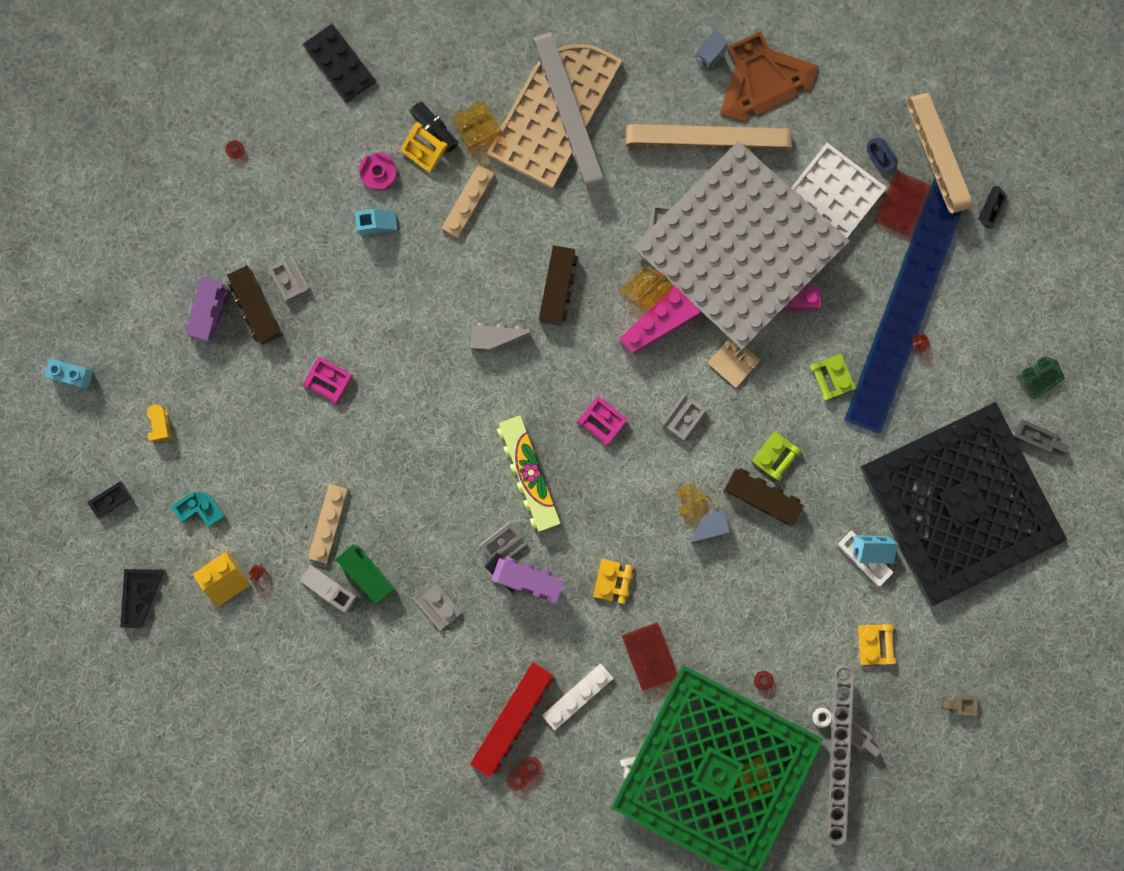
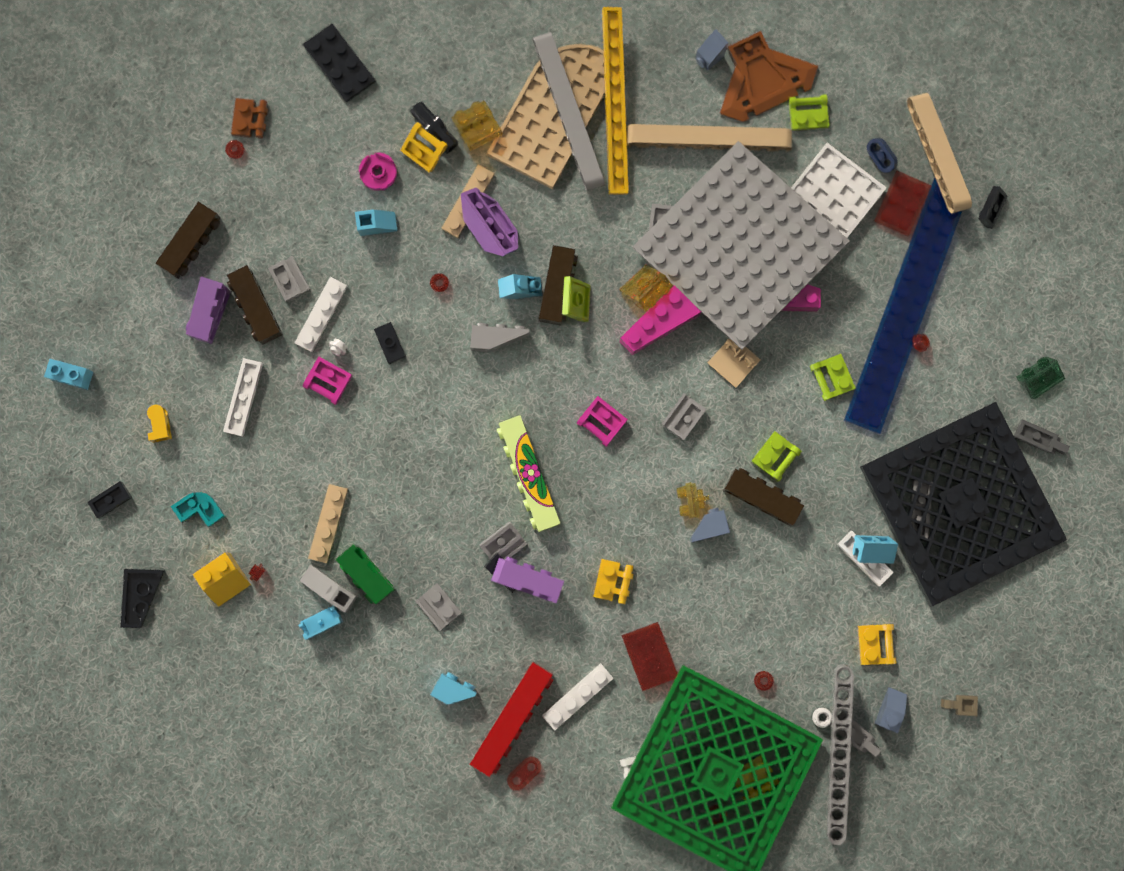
(188, 240): none -> dark brown brick
(243, 118): none -> dark orange plate
(243, 397): none -> white plate
(320, 622): none -> medium azure hinge
(321, 314): none -> white plate
(338, 347): none -> white plate
(389, 343): none -> black plate
(439, 276): none -> clear red plate
(451, 691): none -> medium azure slope
(488, 223): none -> medium lavender wedge
(519, 286): none -> medium azure slope
(576, 299): none -> lime plate
(615, 101): none -> yellow plate
(809, 118): none -> lime plate
(892, 710): none -> sand blue slope

